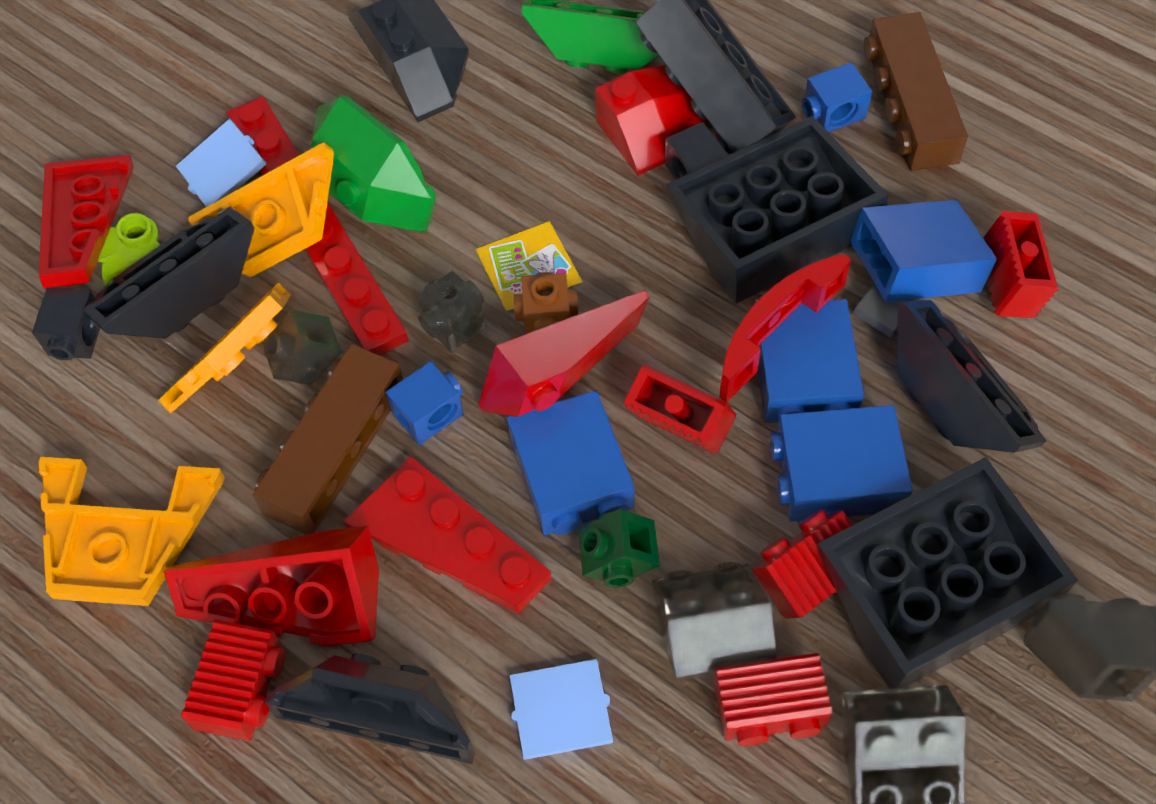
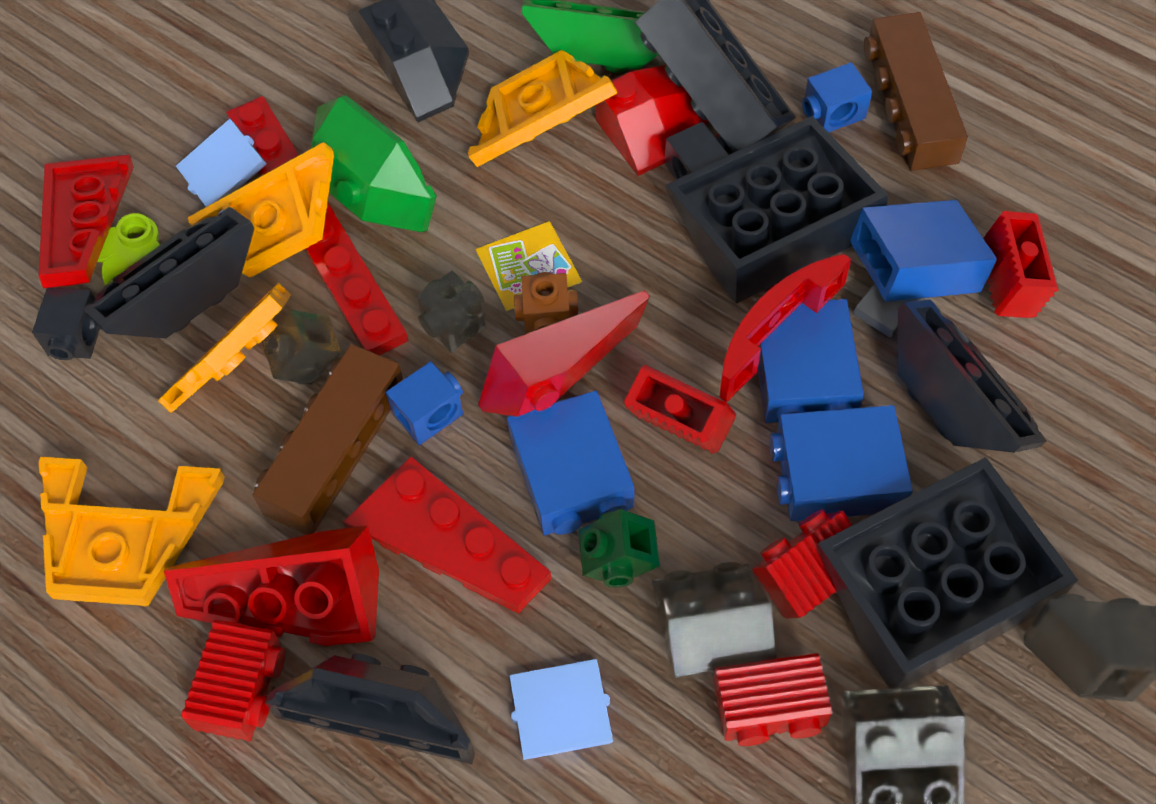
(537, 102): none -> light orange wing

